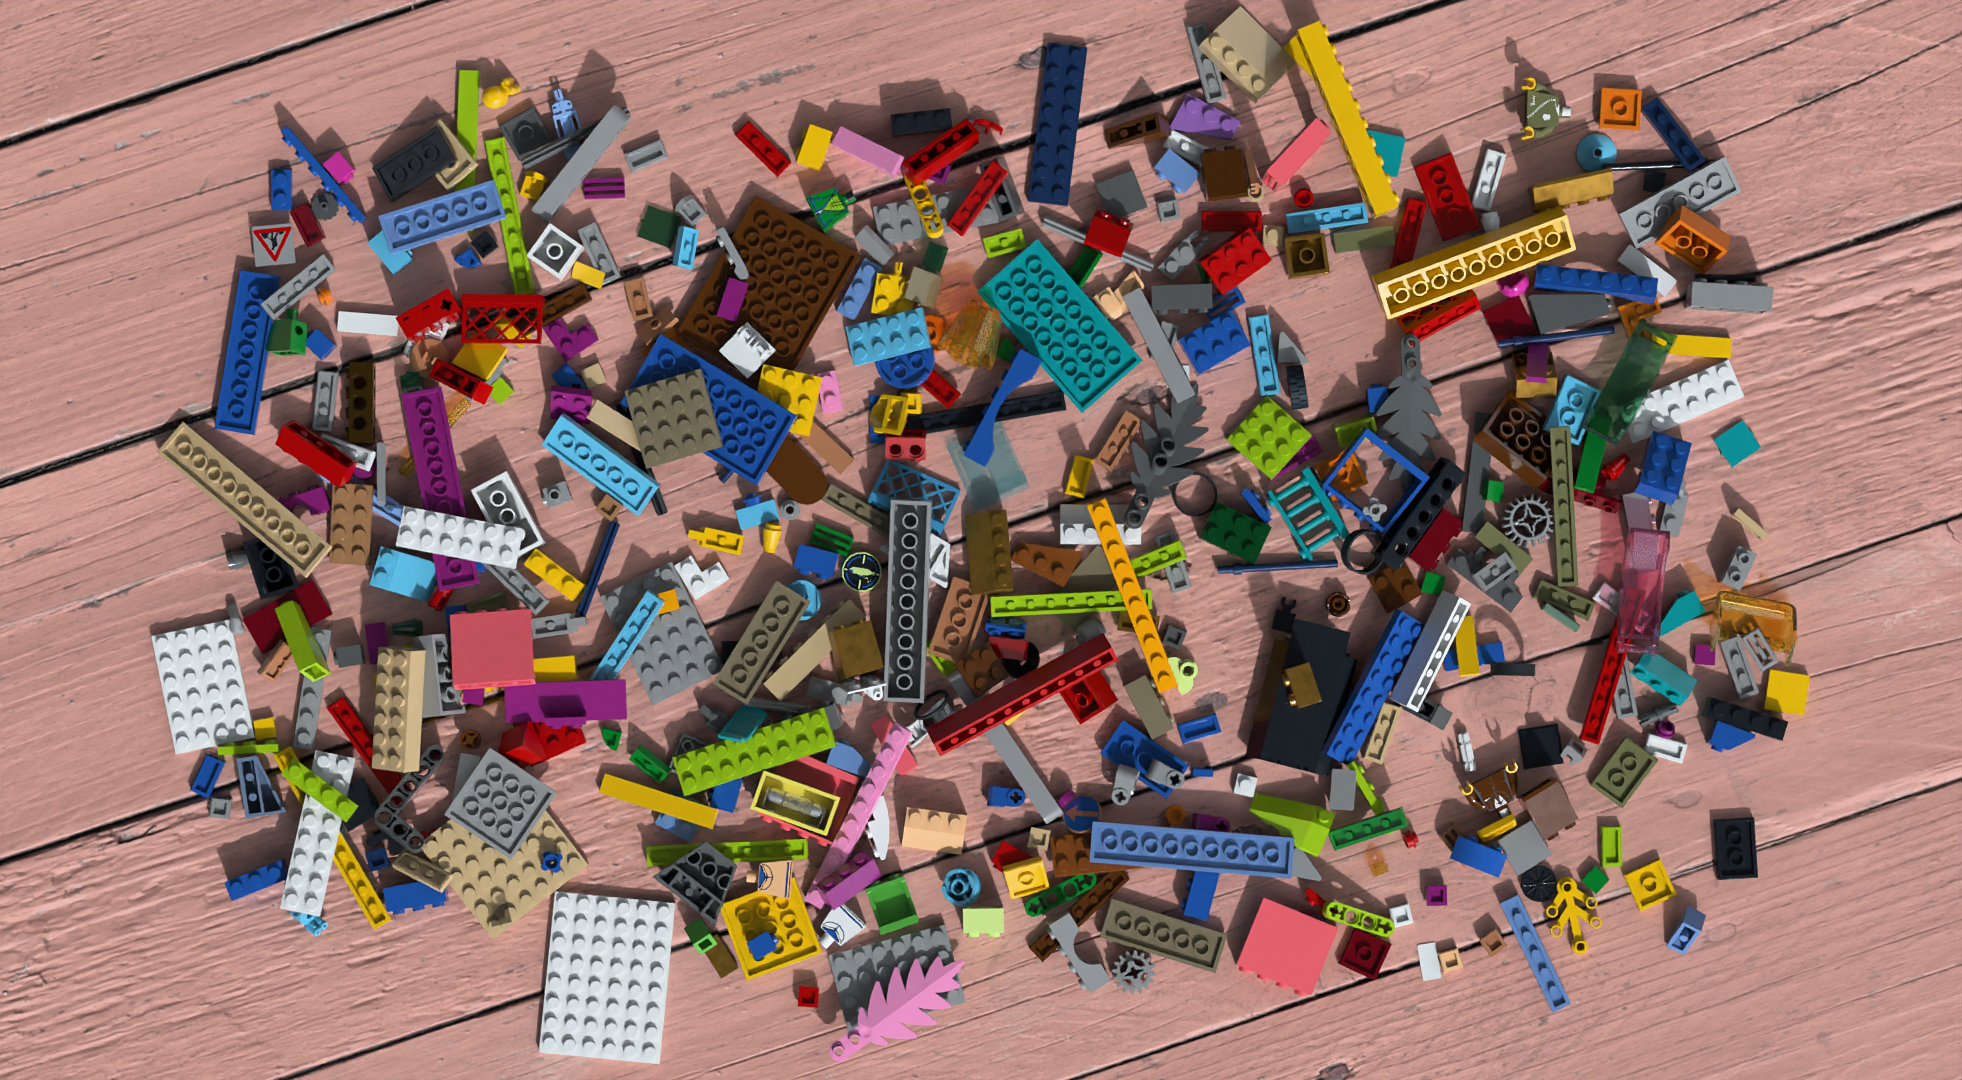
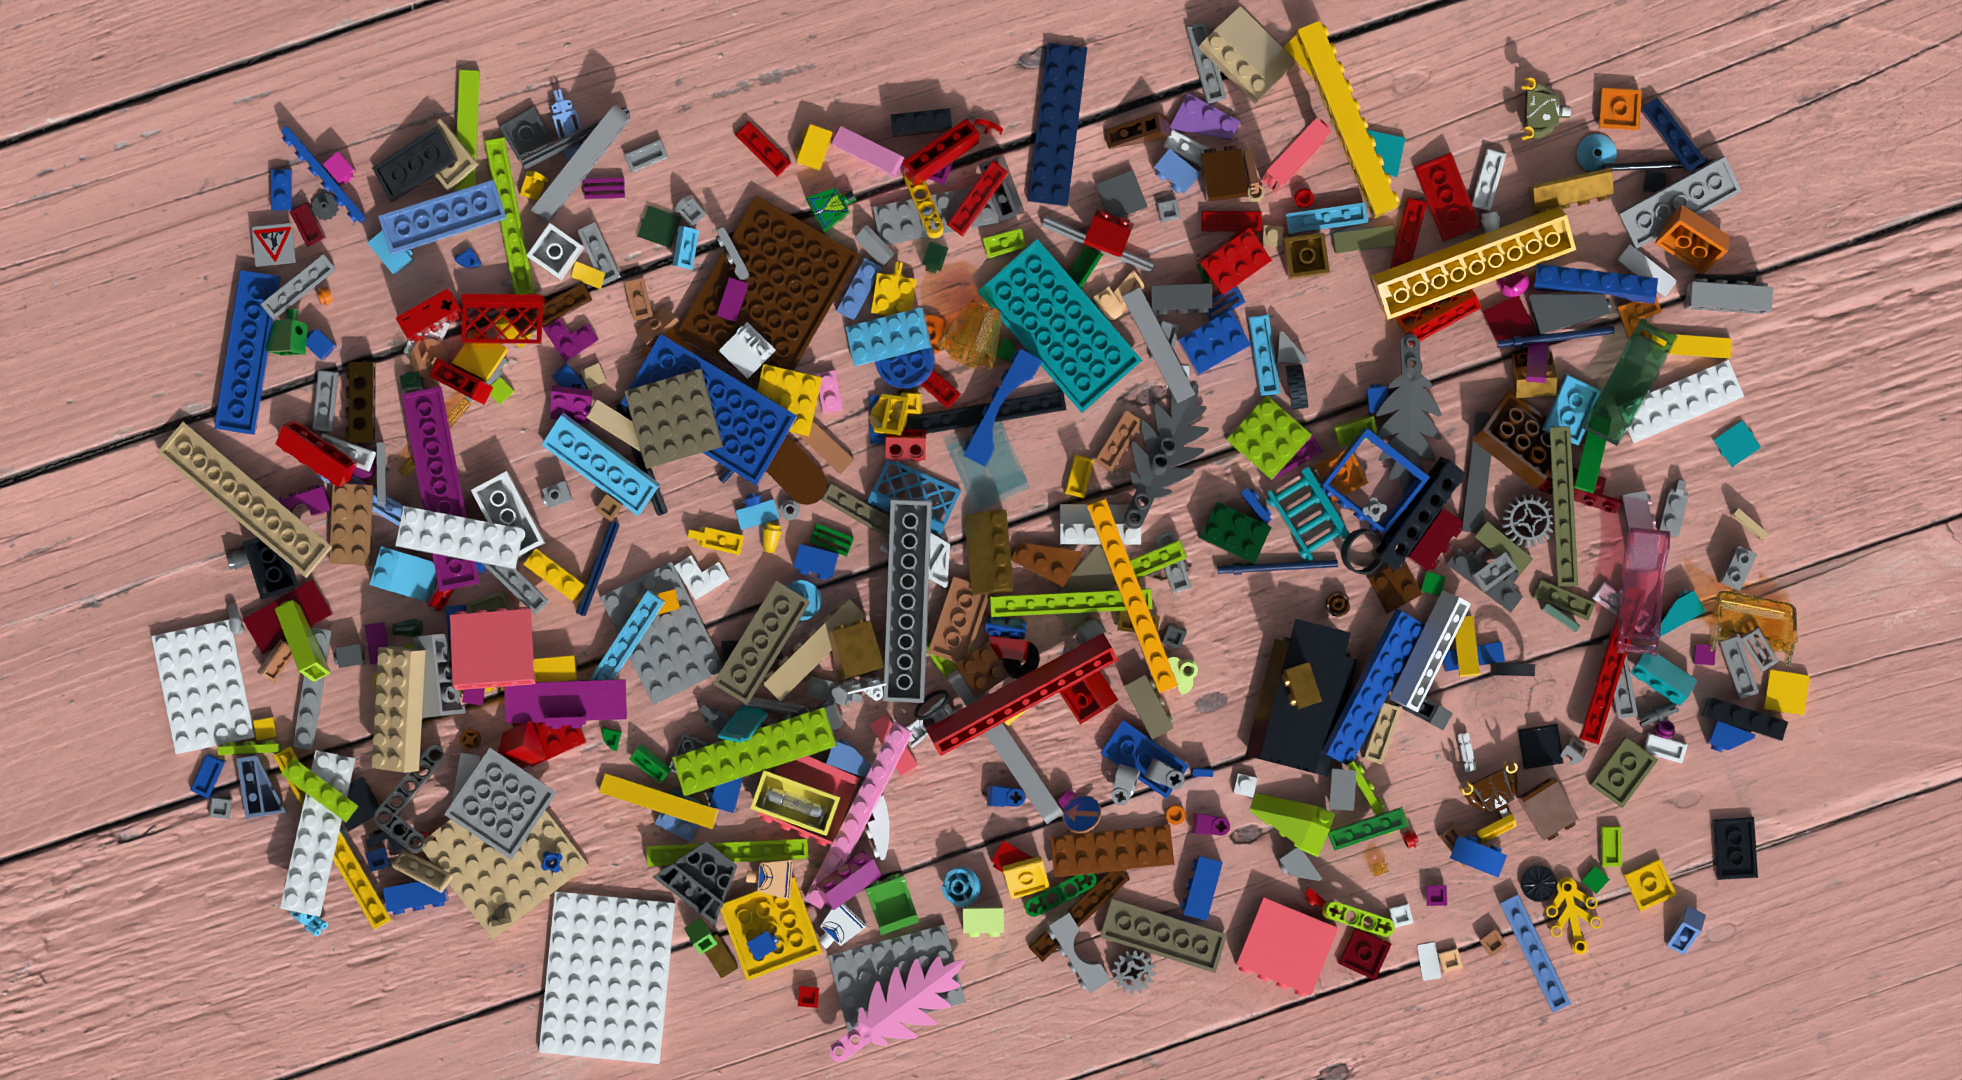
(257, 880): blue brick -> none
(363, 742): red tile -> none
(367, 323): white tile -> none
(484, 244): black plate -> none
(497, 95): yellow piece -> none
(556, 625): light grey hinge -> none
(861, 572): tile -> none
(922, 287): dark tan piece -> none
(934, 830): light nougat slope -> none
(1039, 838): tan plate -> none
(1181, 256): light grey hinge -> none
(1191, 850): medium blue plate -> none
(1196, 515): black tyre -> none
(1199, 728): blue tile -> none
(1283, 619): black plate -> none
(1493, 490): green tile -> none
(1524, 847): light grey tile -> none
(1614, 467): red cone -> none
(1662, 467): blue brick -> none

